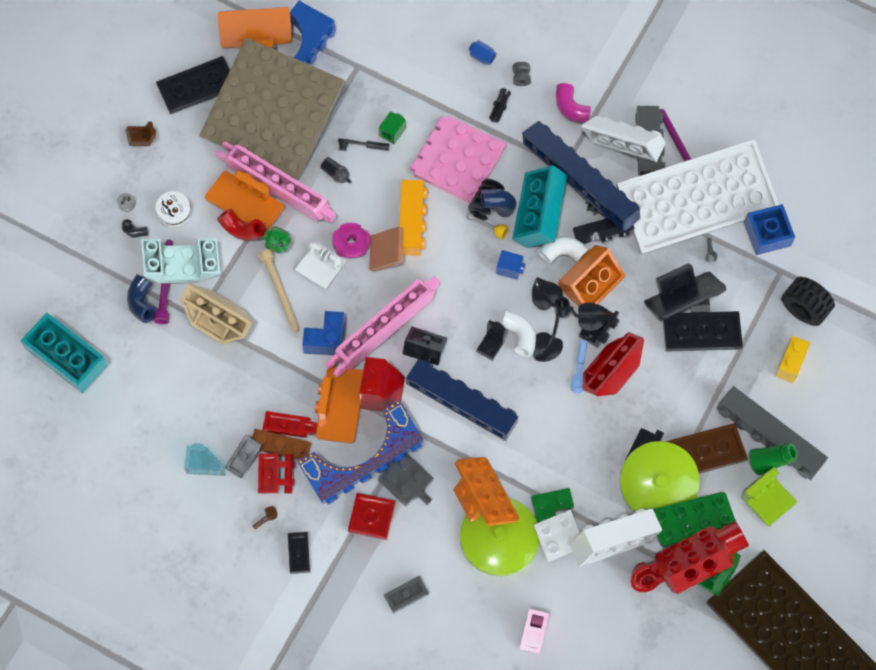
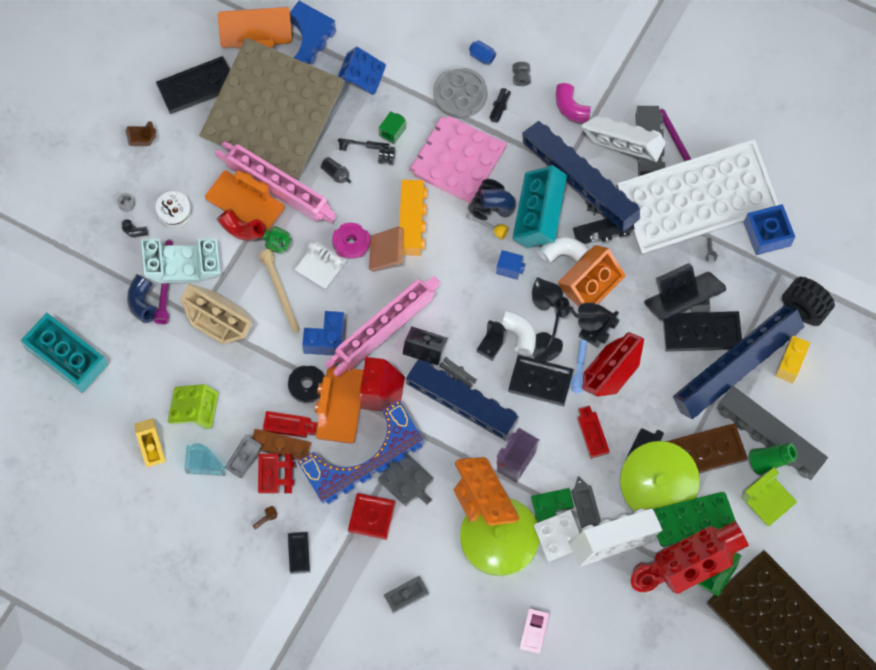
(149, 442): none -> yellow slope
(193, 405): none -> lime bracket
(303, 373): none -> black tile
(362, 70): none -> blue bracket
(386, 155): none -> black wheel
(457, 372): none -> dark grey pin
(460, 92): none -> light grey tile
(517, 454): none -> clear purple brick
(540, 380): none -> black plate
(585, 504): none -> dark grey plate
(592, 432): none -> red hinge
(738, 361): none -> dark blue brick

